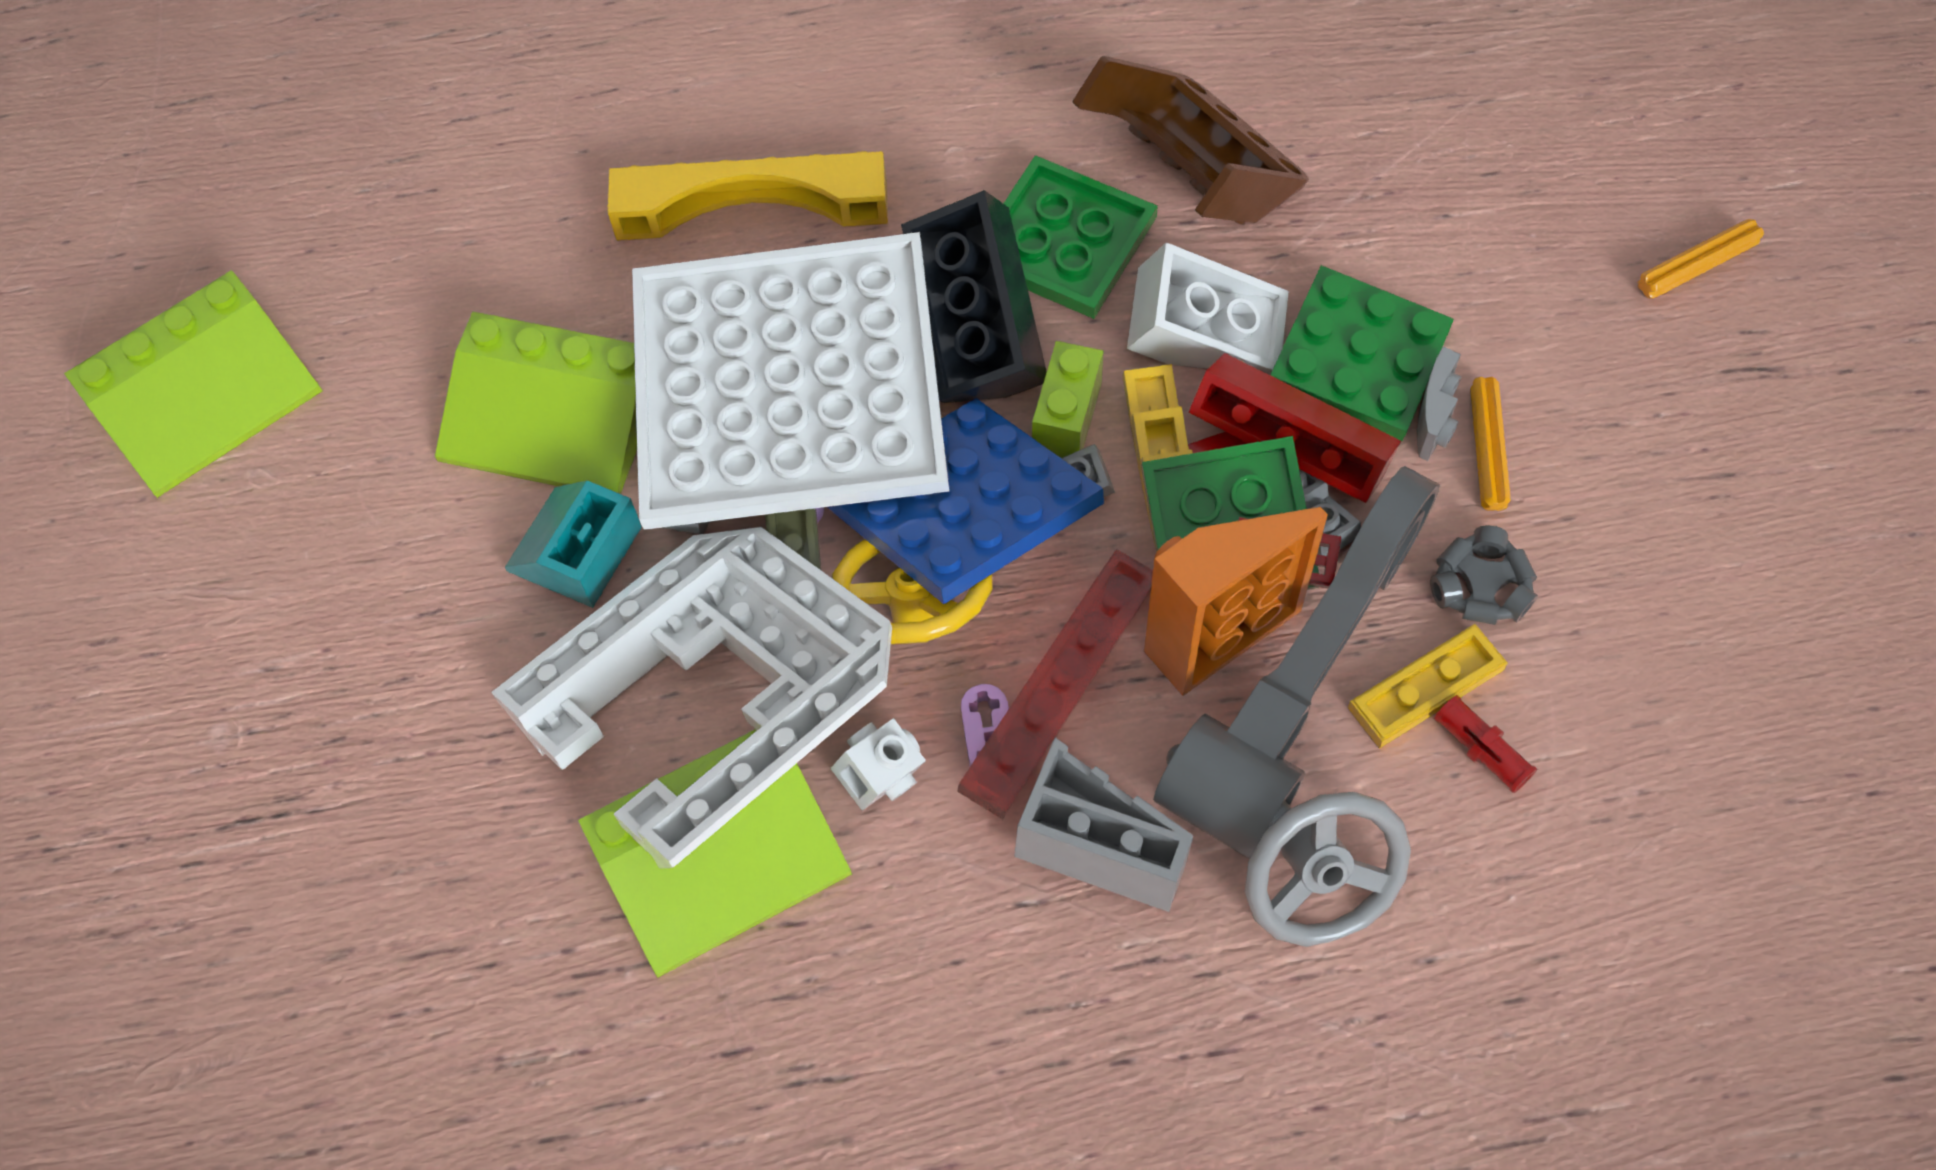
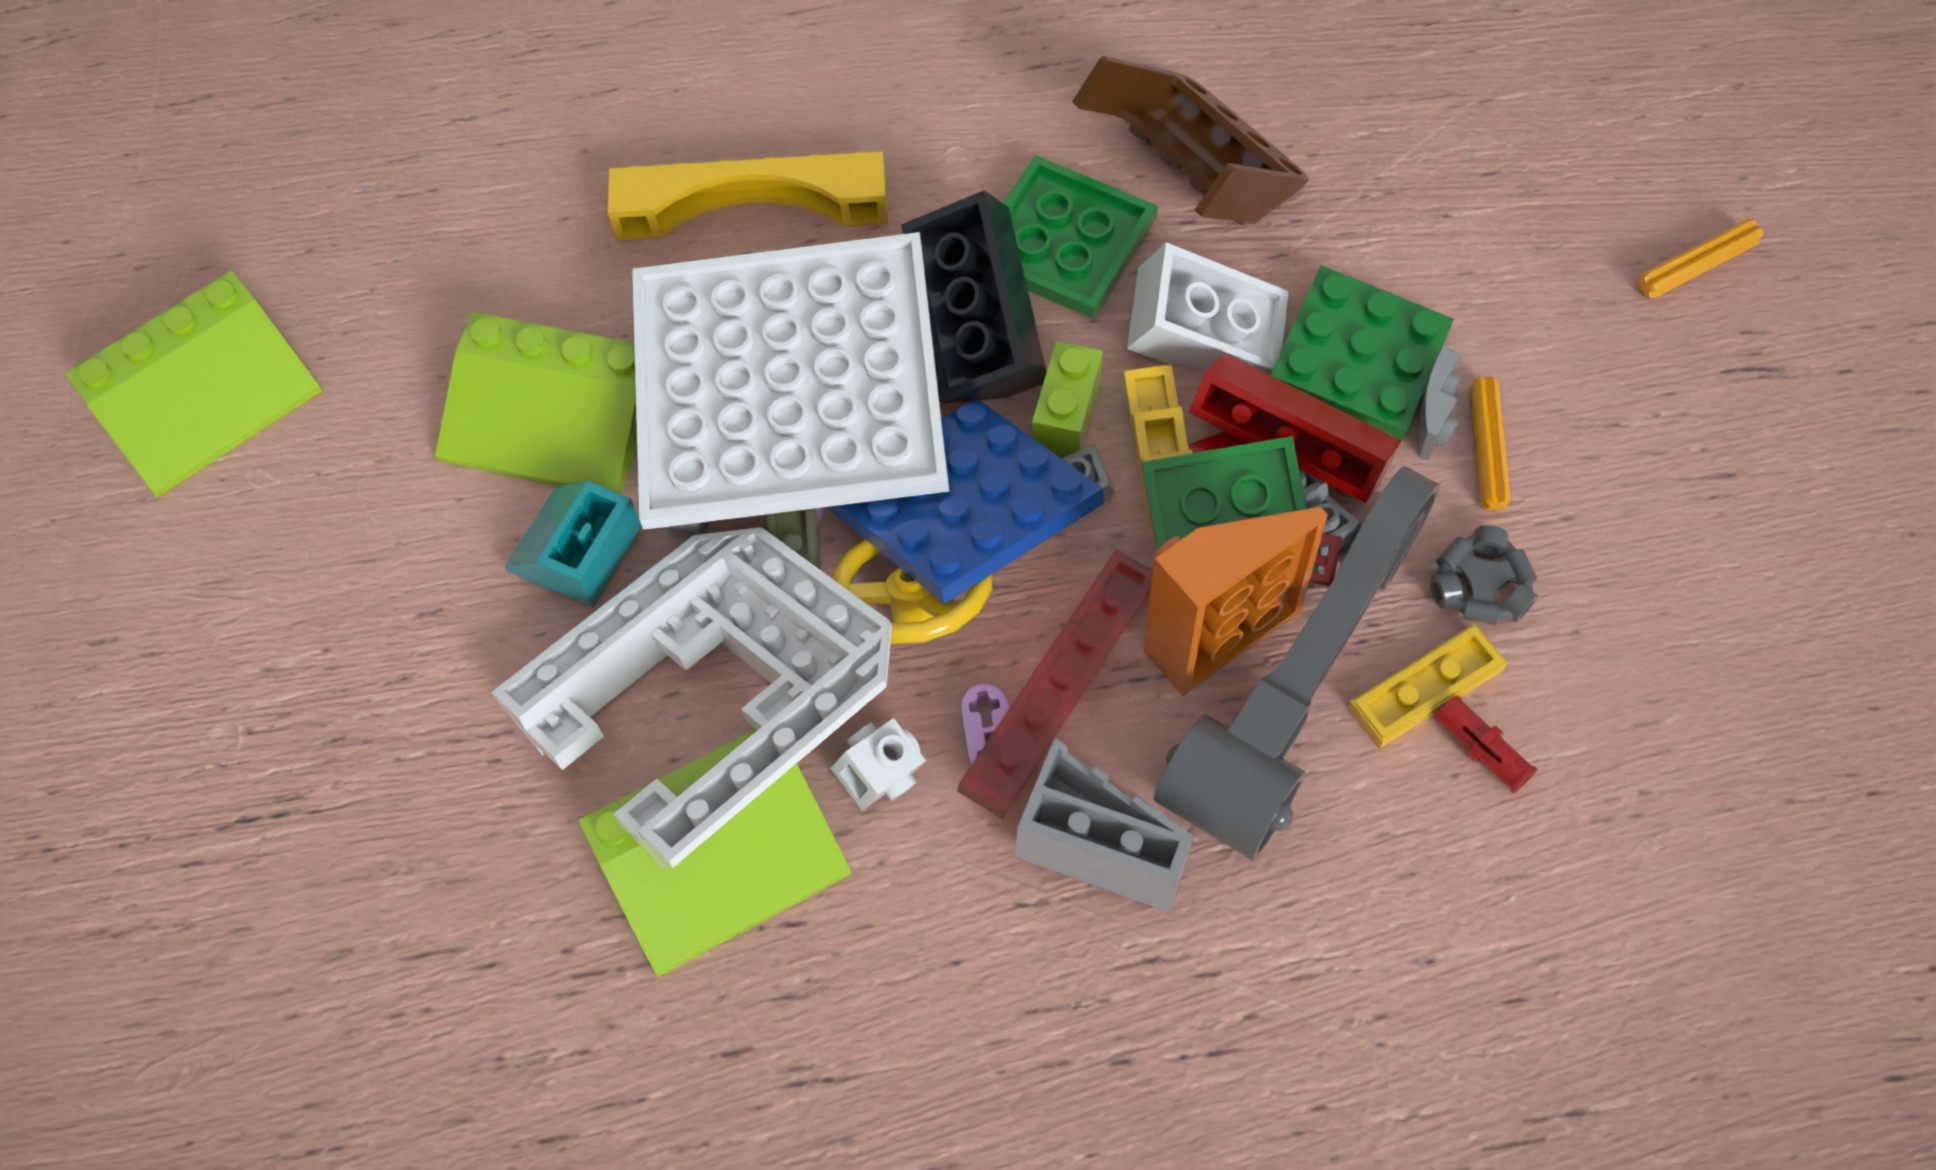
(1324, 865): light grey piece -> none

